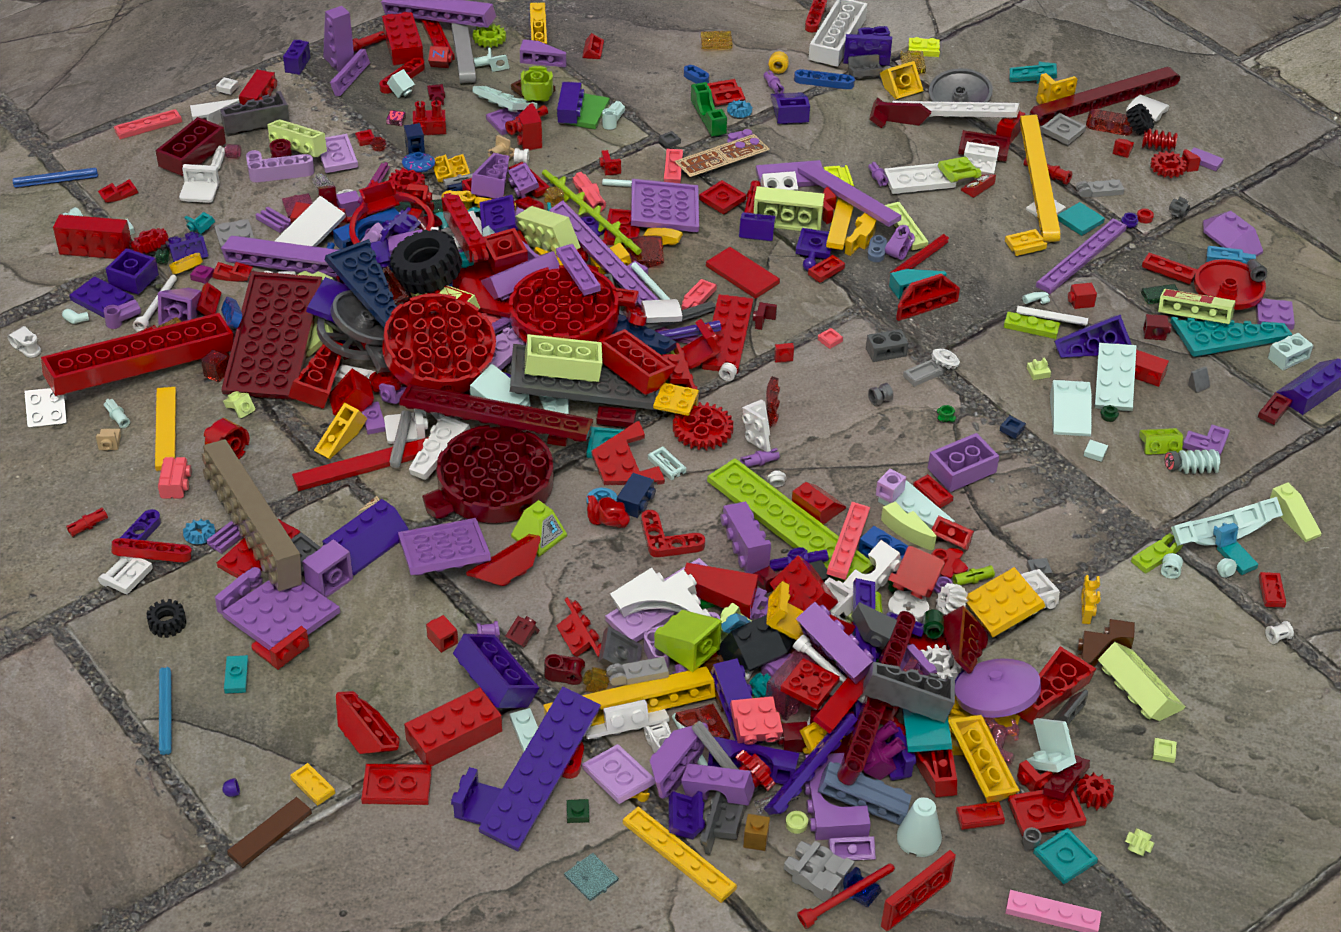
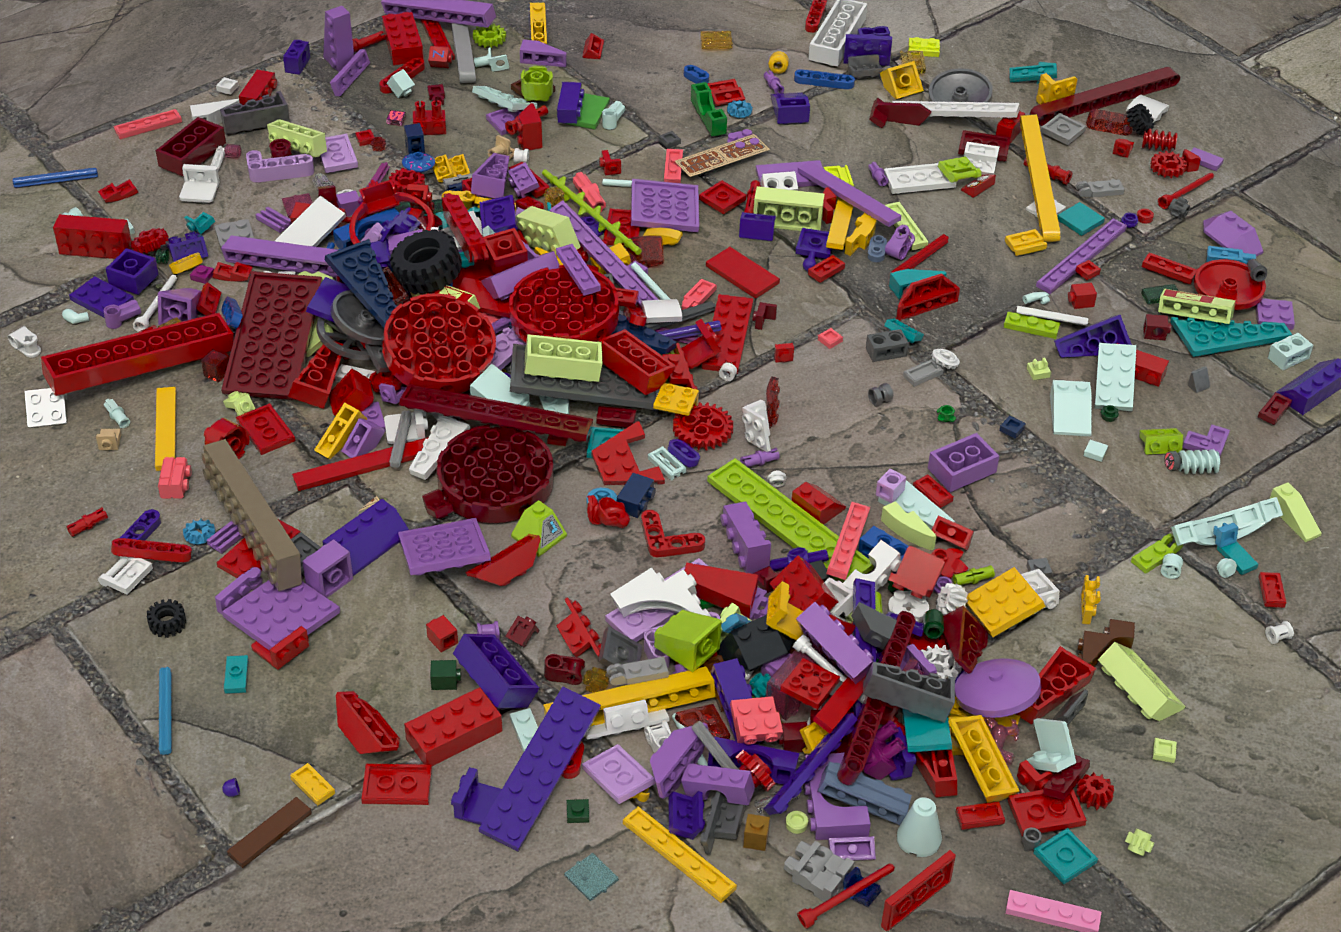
(266, 429): none -> red tile
(363, 438): none -> medium lavender slope
(444, 674): none -> dark green brick
(683, 453): none -> dark purple plate
(910, 333): none -> teal plate
(1088, 270): none -> red plate
(1165, 200): none -> red piece

